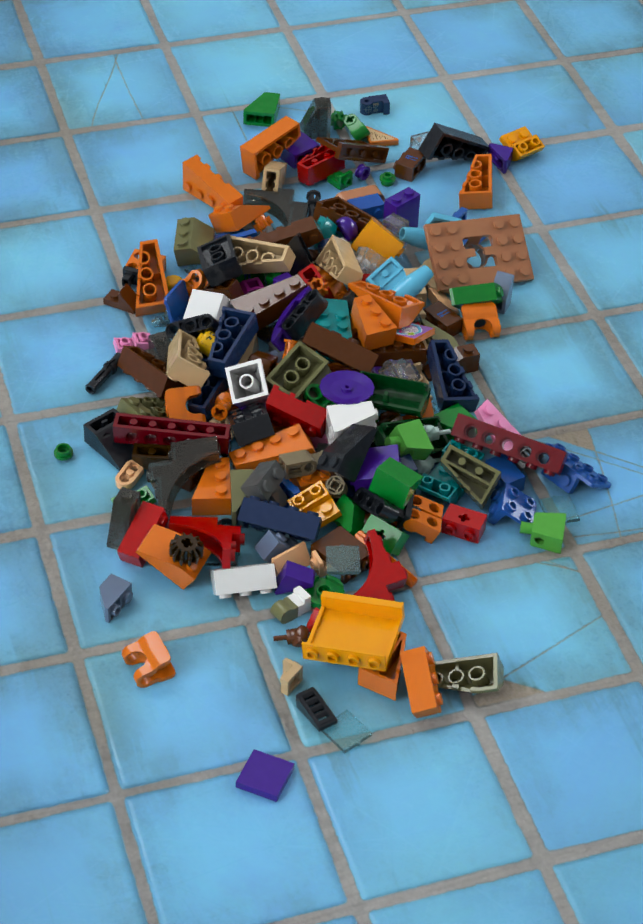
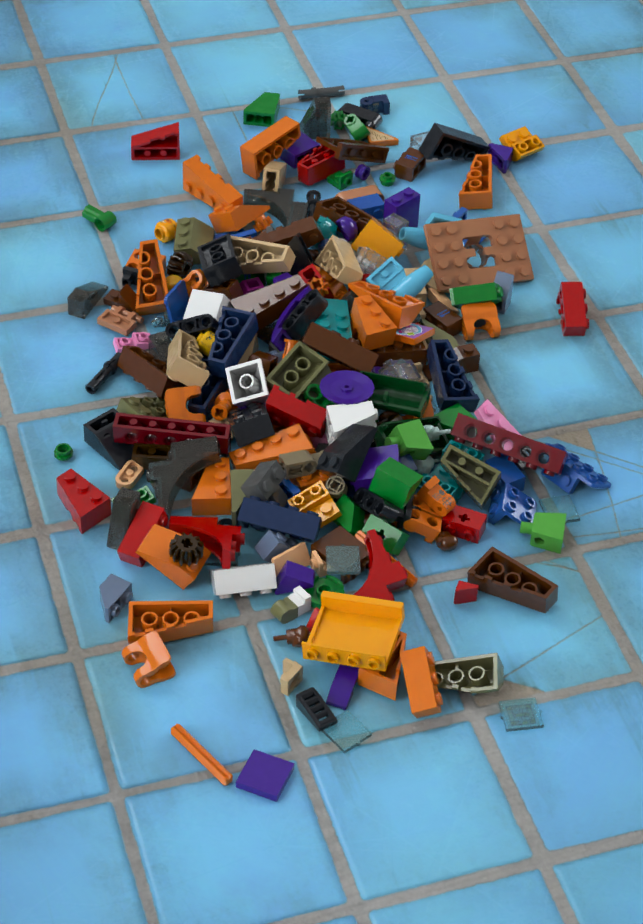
(83, 500): none -> red wedge
(85, 298): none -> clear smoke slope
(99, 218): none -> green piece
(120, 320): none -> nougat plate
(157, 144): none -> red wedge
(165, 230): none -> light orange head
(169, 619): none -> orange wedge
(179, 264): none -> dark brown gear
(201, 754): none -> orange axle
(321, 92): none -> dark grey pin
(342, 687): none -> dark purple slope
(368, 117): none -> black beam
(436, 497): none -> orange leg
(446, 541): none -> reddish brown piece
(465, 592): none -> red slope
(512, 581): none -> reddish brown wedge
(520, 714): none -> clear light blue piece
(573, 309): none -> red wedge

